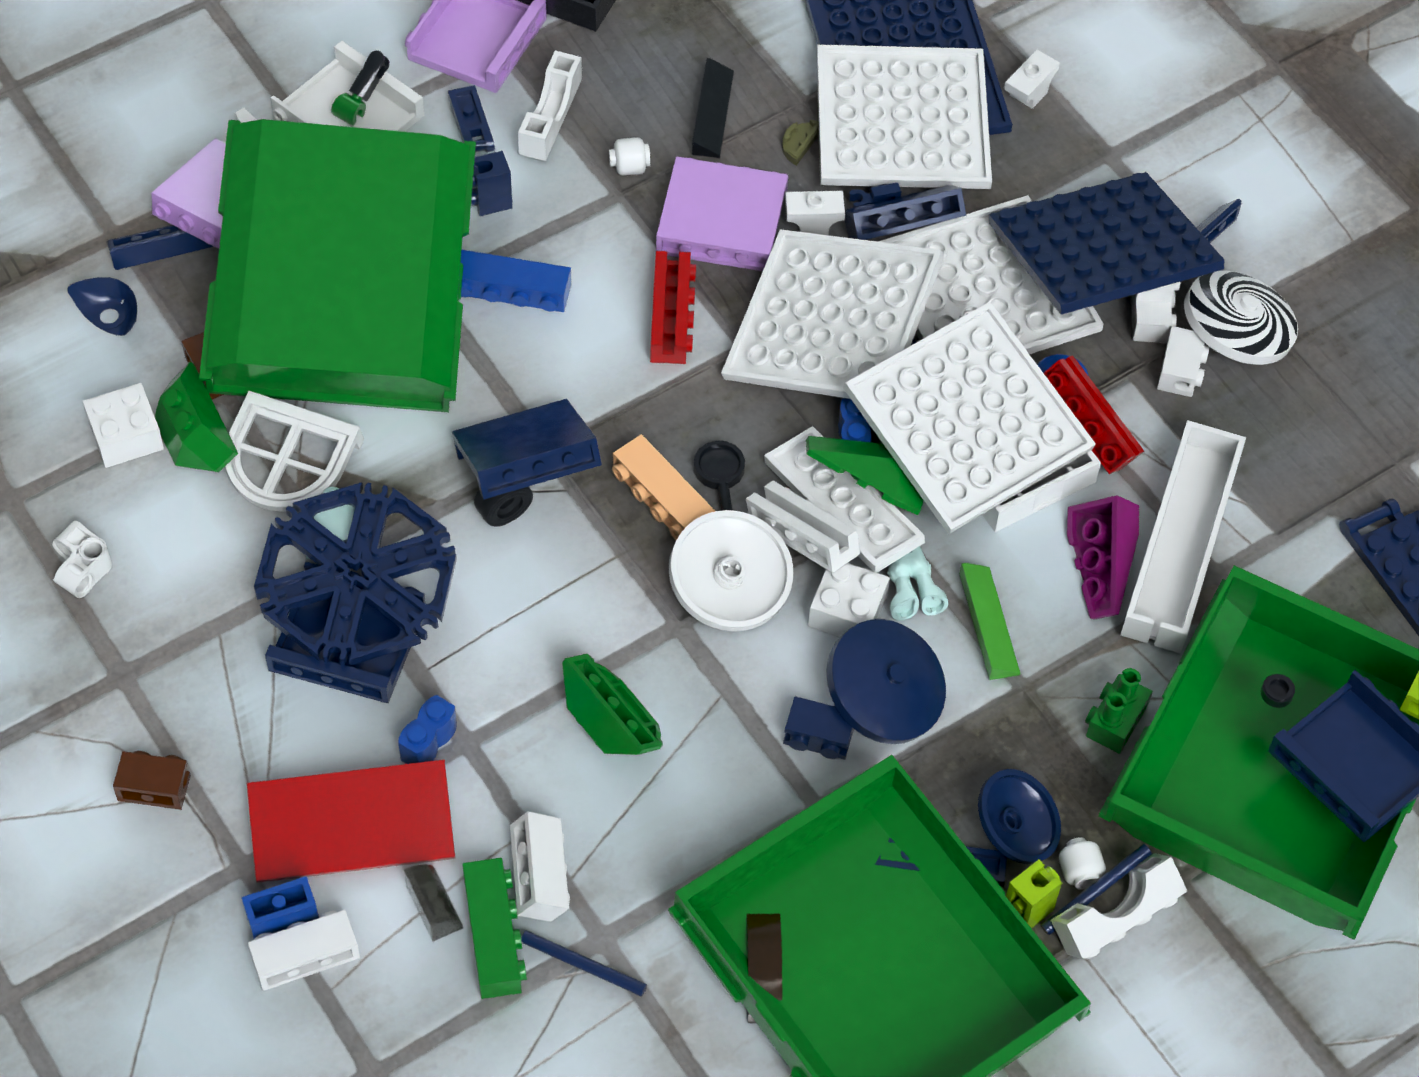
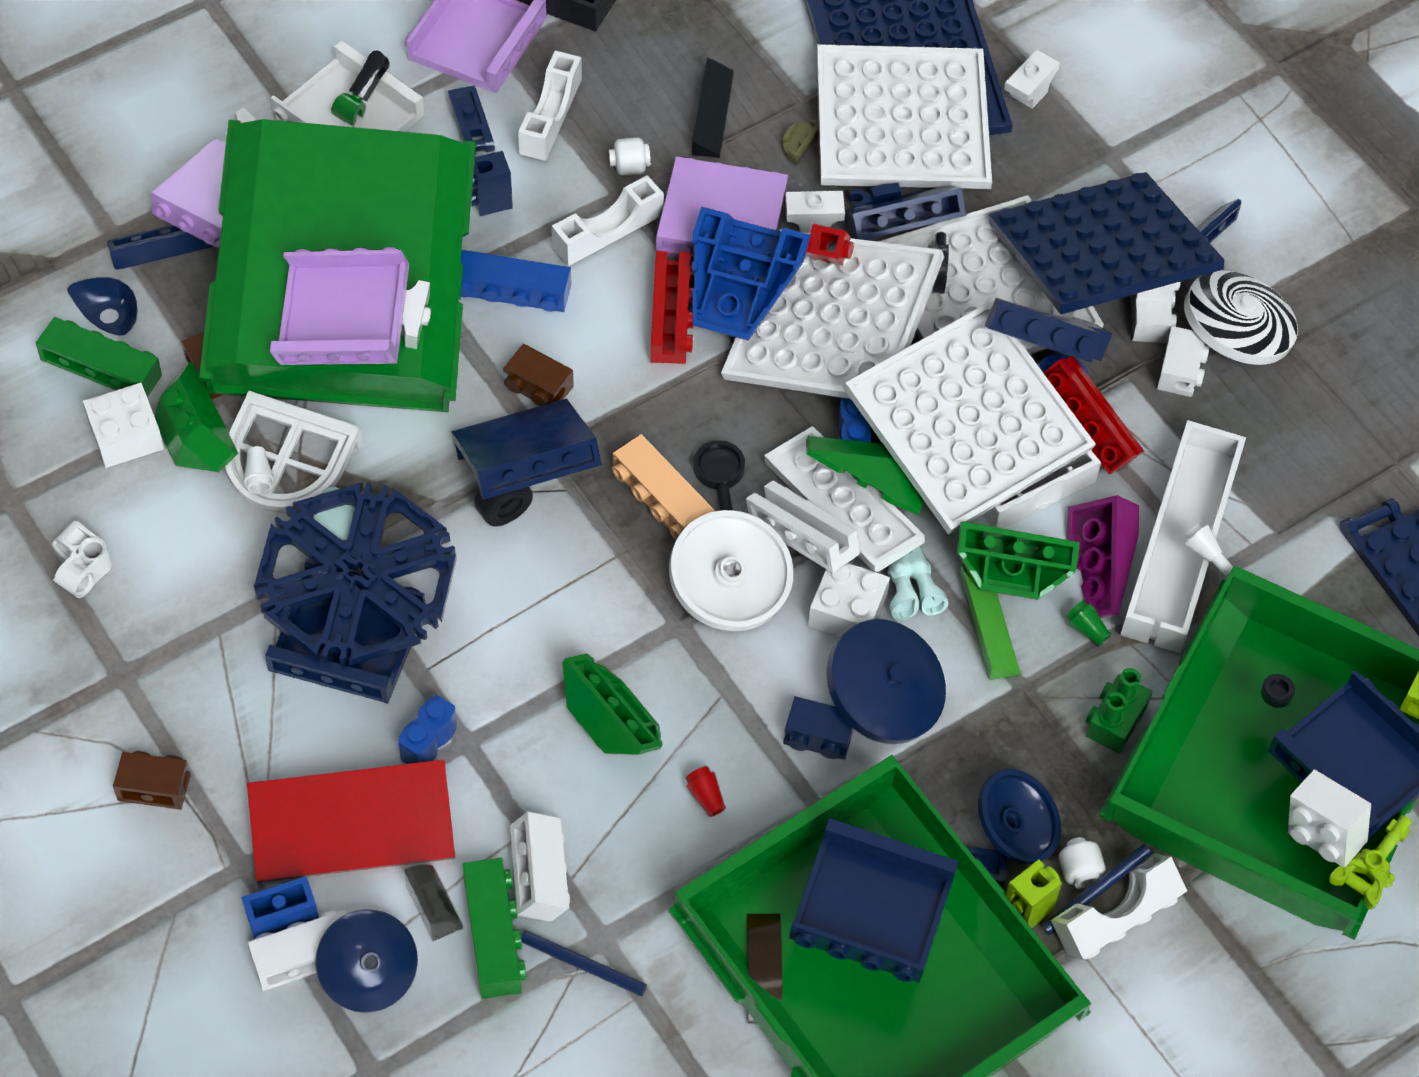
(97, 357): none -> green brick
(258, 474): none -> white cone
(342, 307): none -> lavender panel
(342, 957): none -> dark blue dish
(415, 313): none -> white brick
(538, 376): none -> reddish brown brick
(636, 206): none -> white arch
(706, 790): none -> red cone
(740, 271): none -> blue wedge
(821, 240): none -> red brick
(873, 901): none -> dark blue panel
(940, 282): none -> black piece
(1015, 560): none -> green wedge
(1055, 332): none -> dark blue arch
(1088, 623): none -> green cone
(1205, 544): none -> white cone
(1329, 818): none -> white brick
(1373, 865): none -> lime piece

